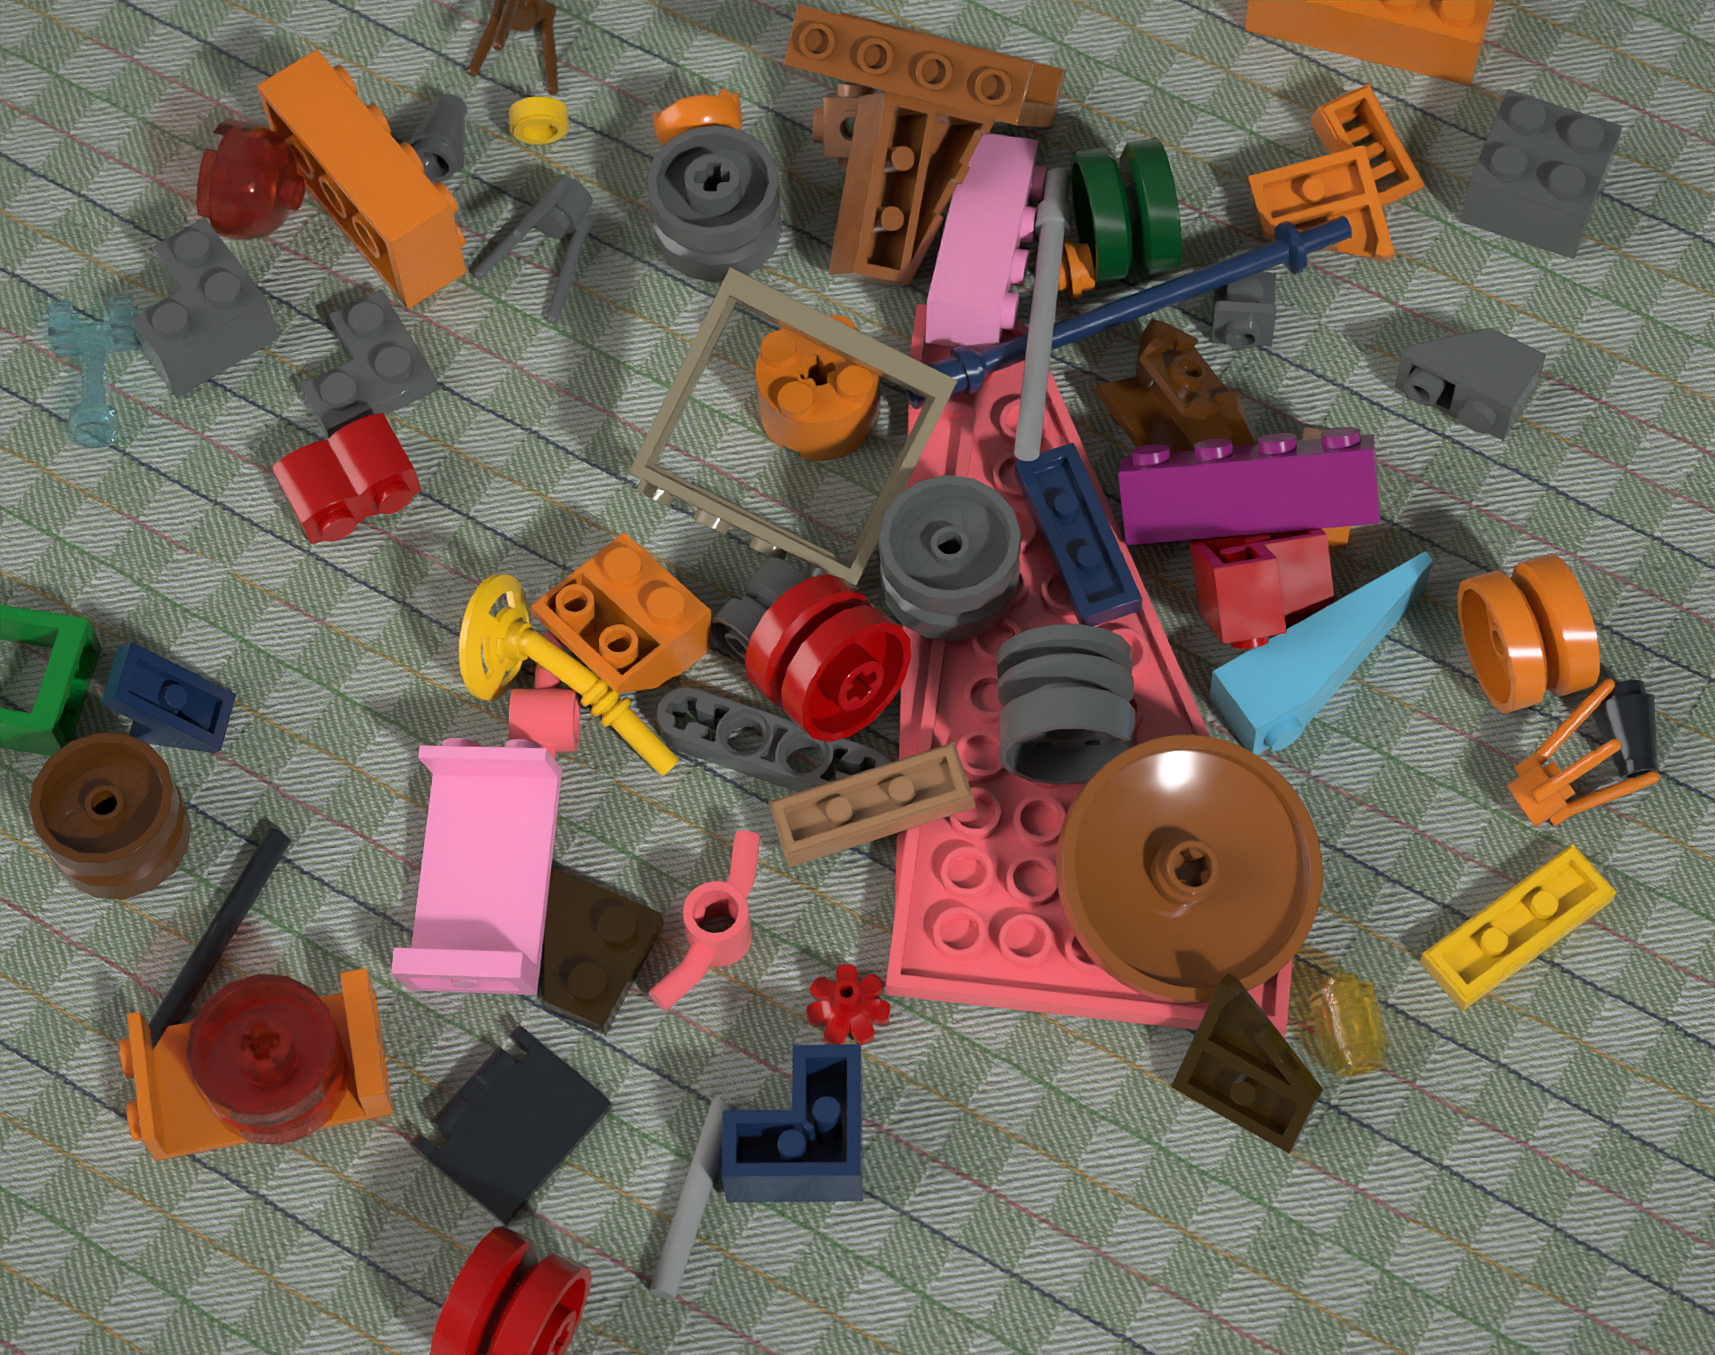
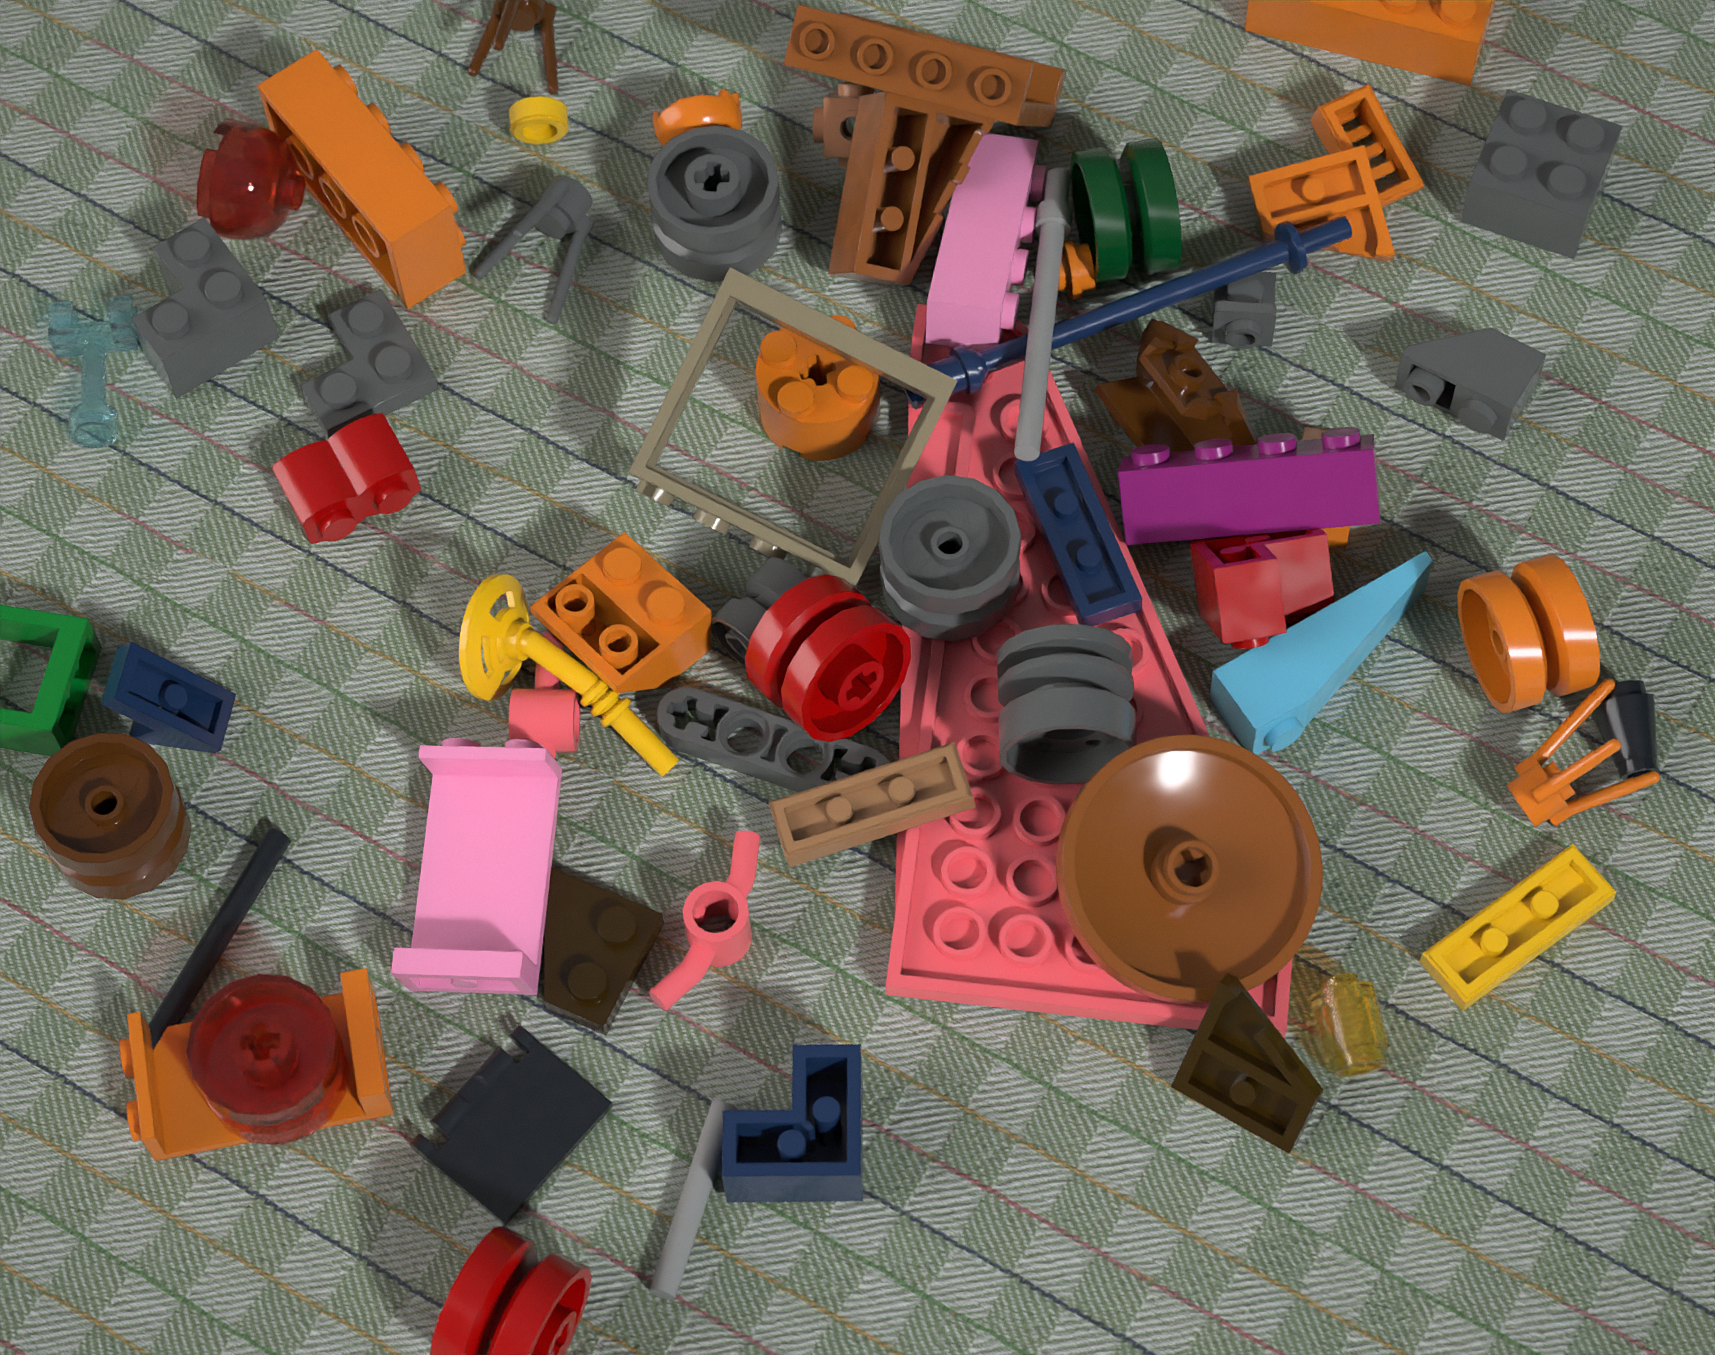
(441, 138): dark grey cone -> none
(848, 1006): red plant -> none

